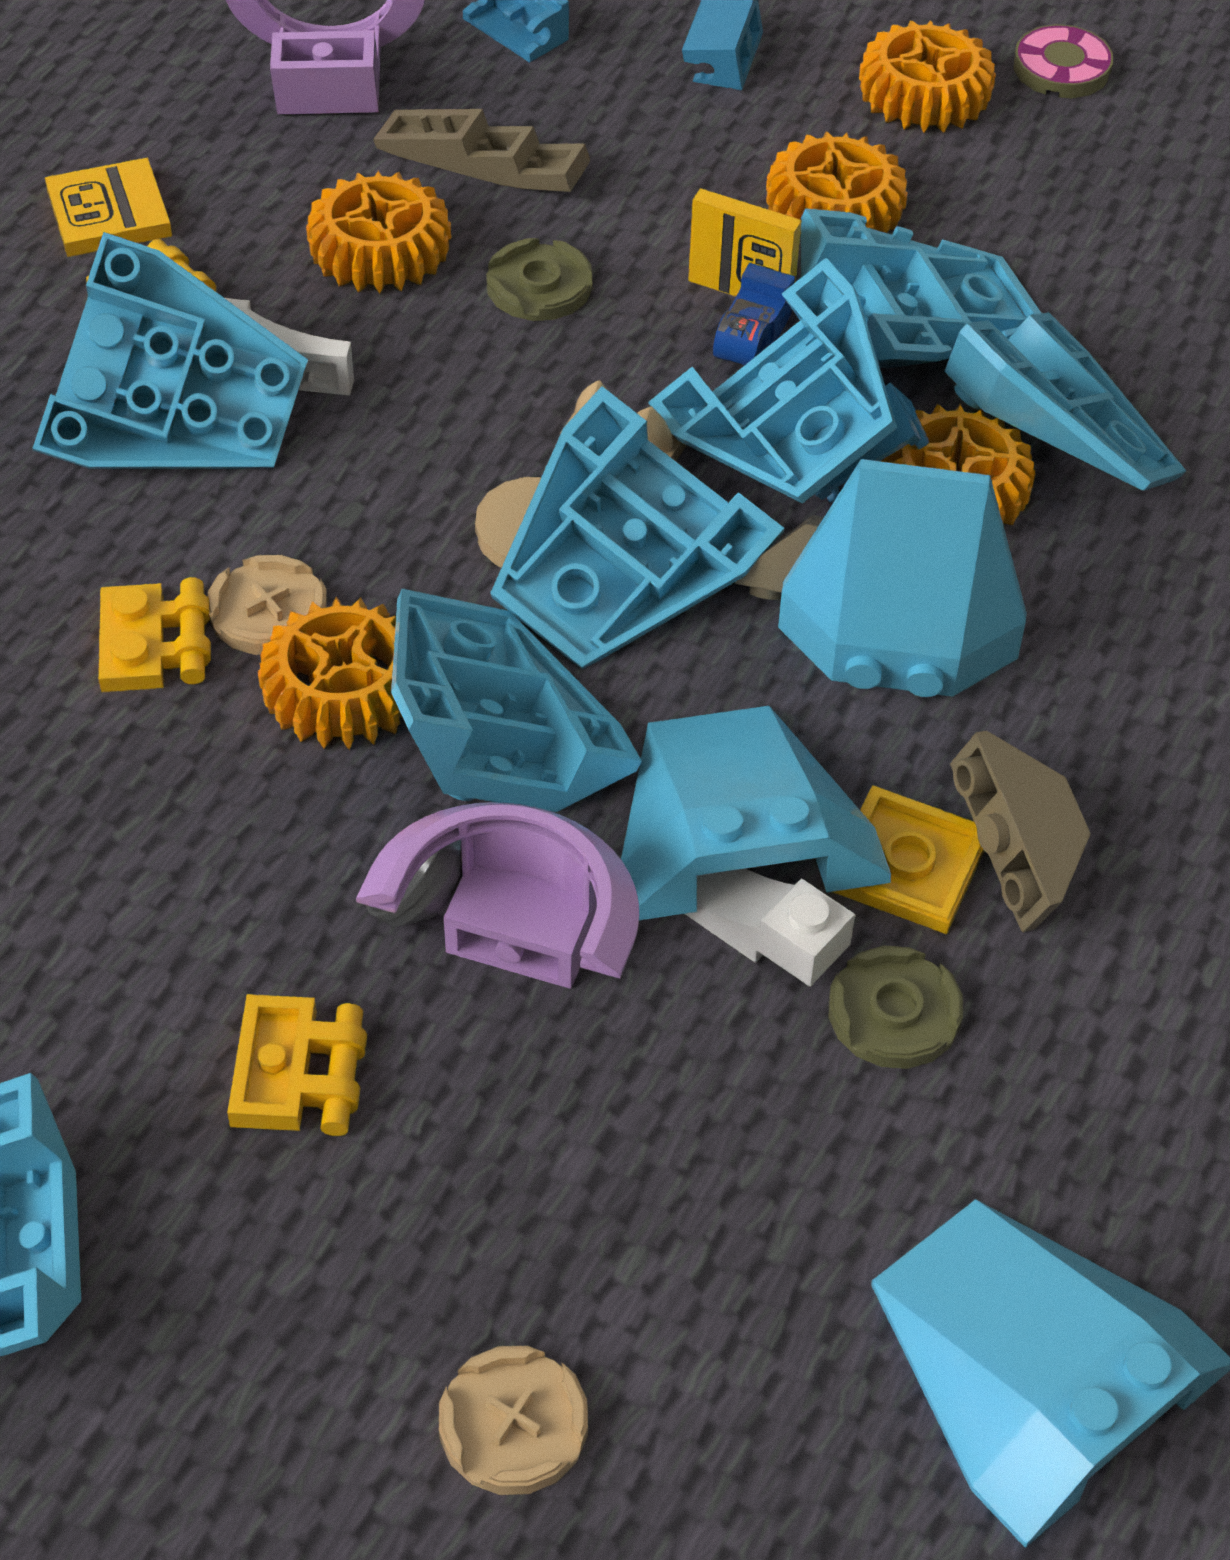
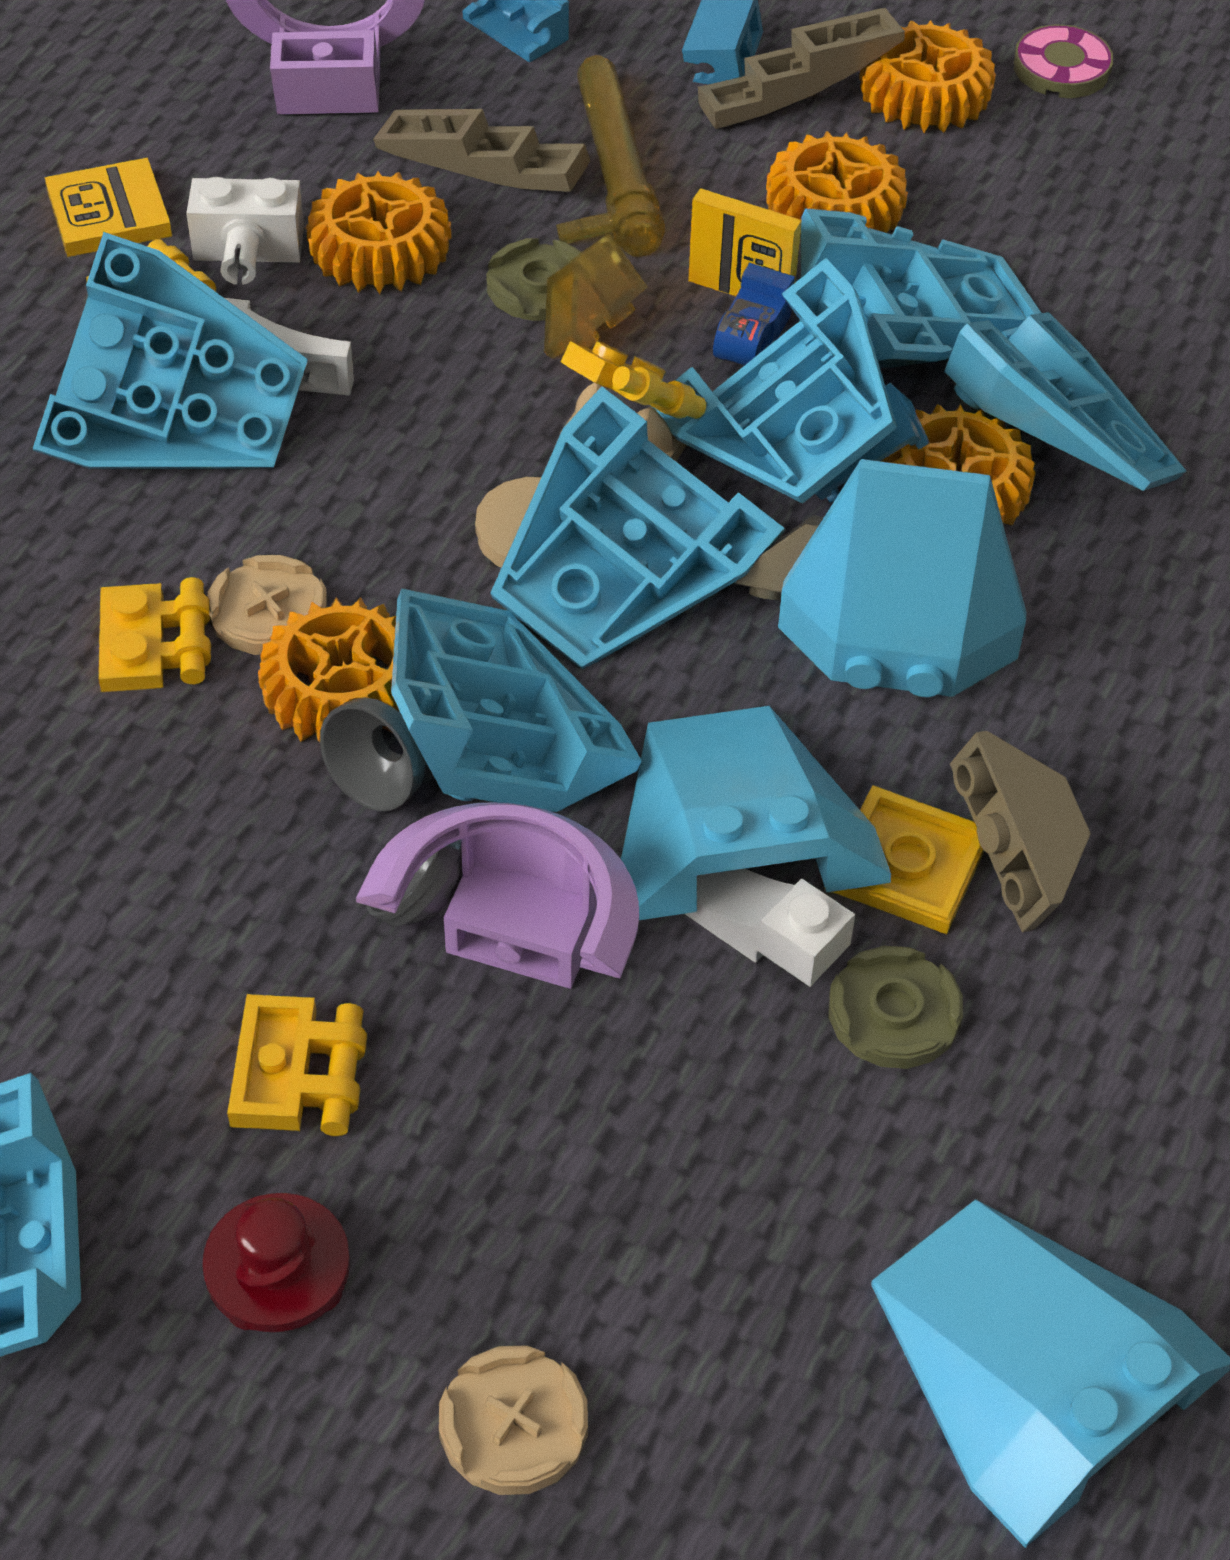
(245, 223): none -> white brick
(276, 1262): none -> dark red plate
(361, 759): none -> dark grey piece
(587, 293): none -> clear yellow slope
(630, 200): none -> clear yellow cylinder
(636, 382): none -> yellow plate
(817, 59): none -> dark tan slope

